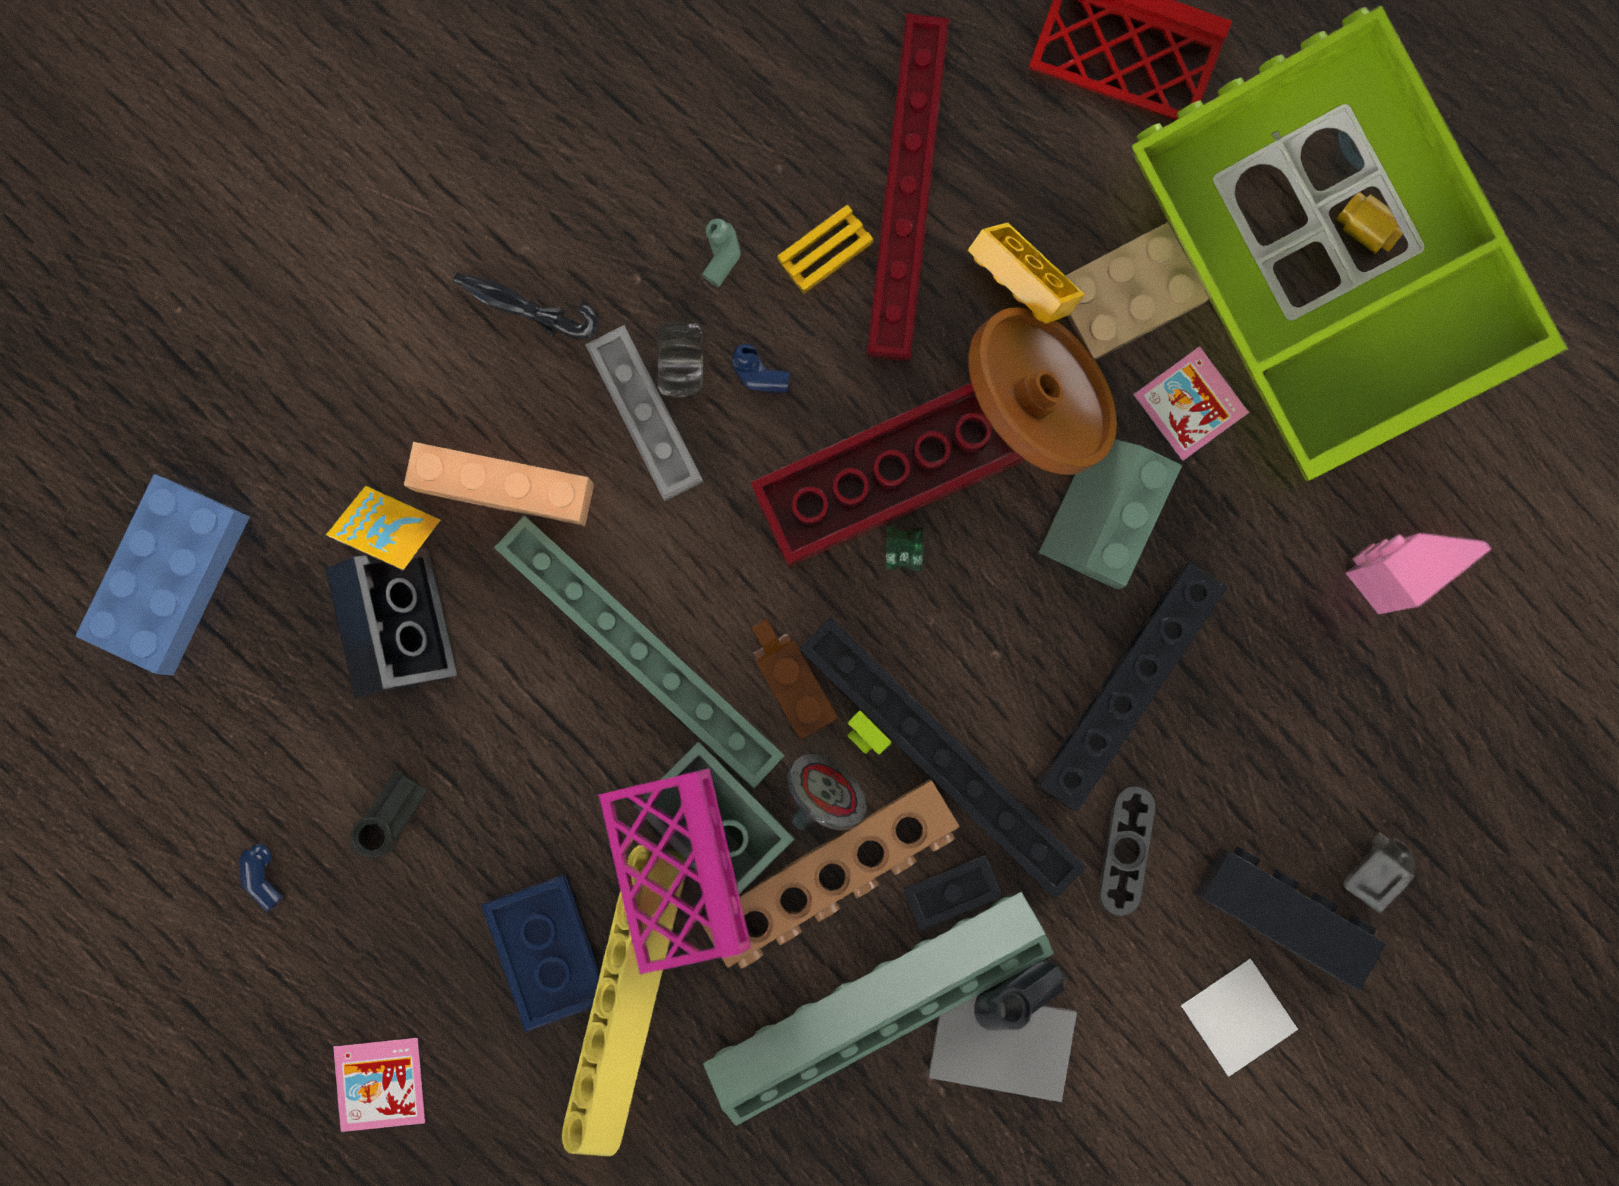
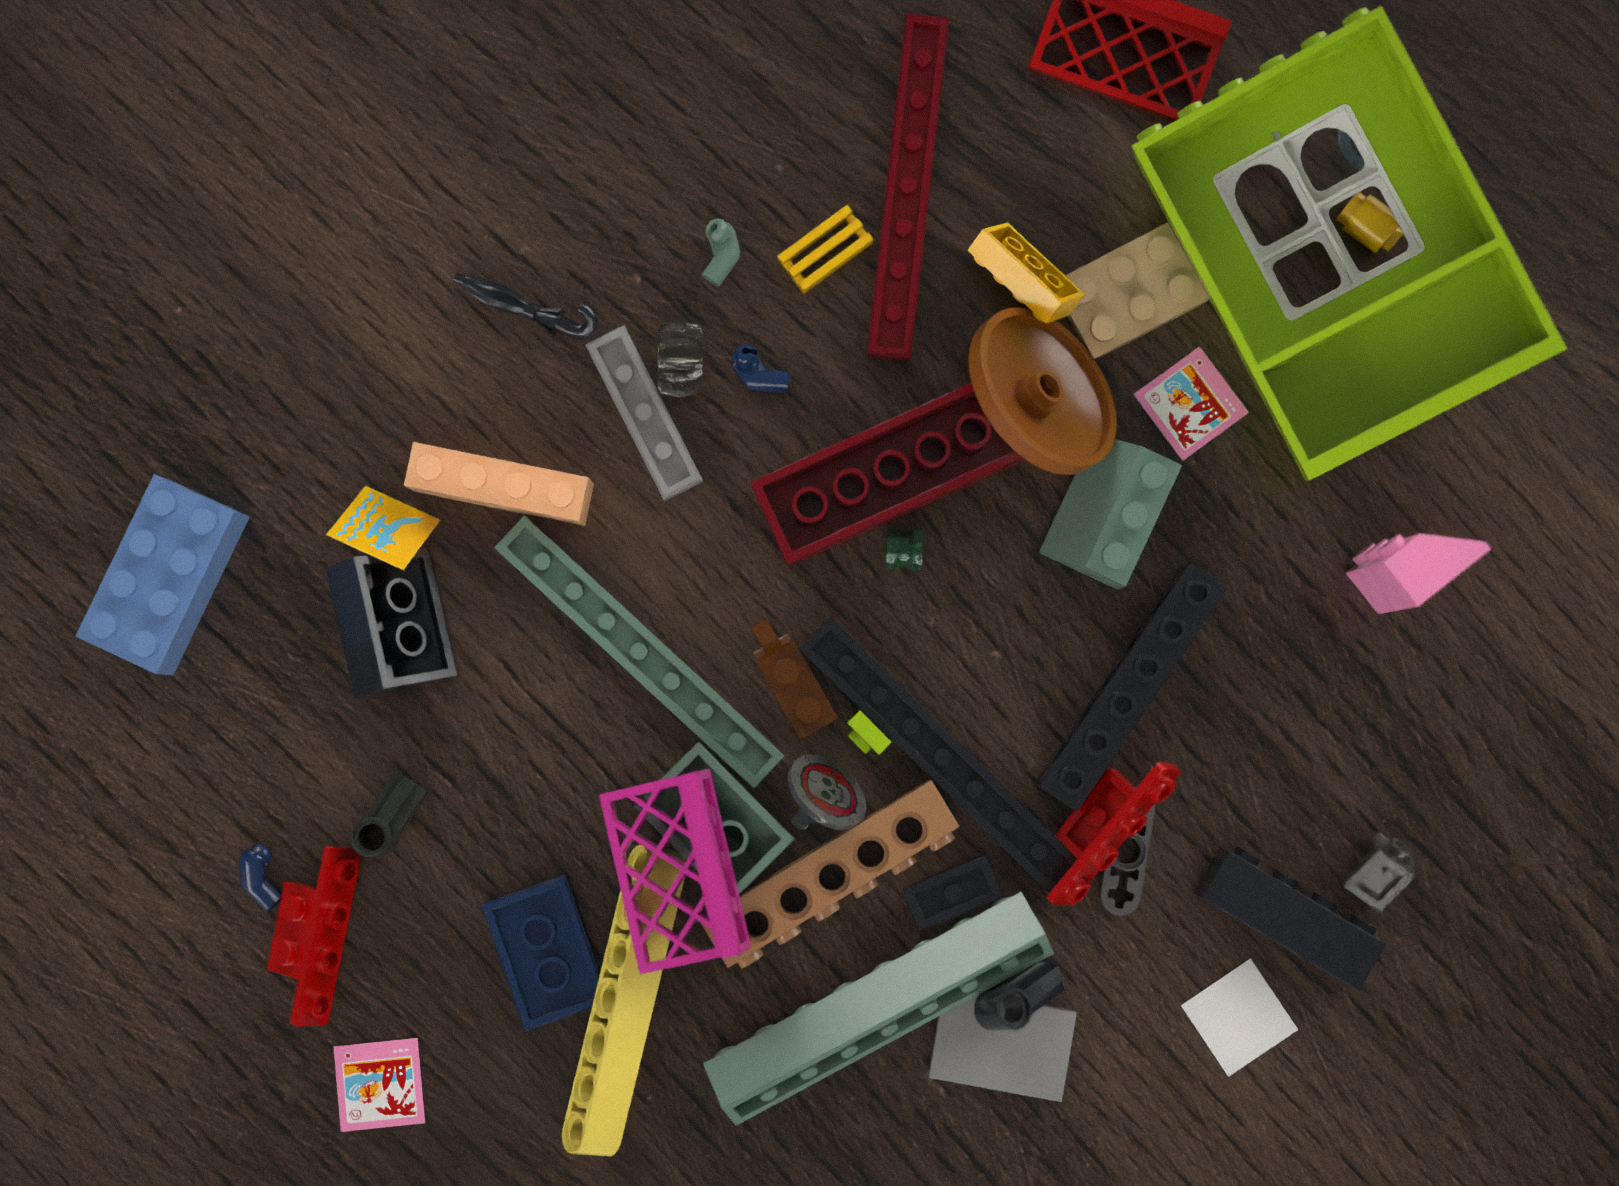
(313, 933): none -> red bracket
(1104, 822): none -> red bracket

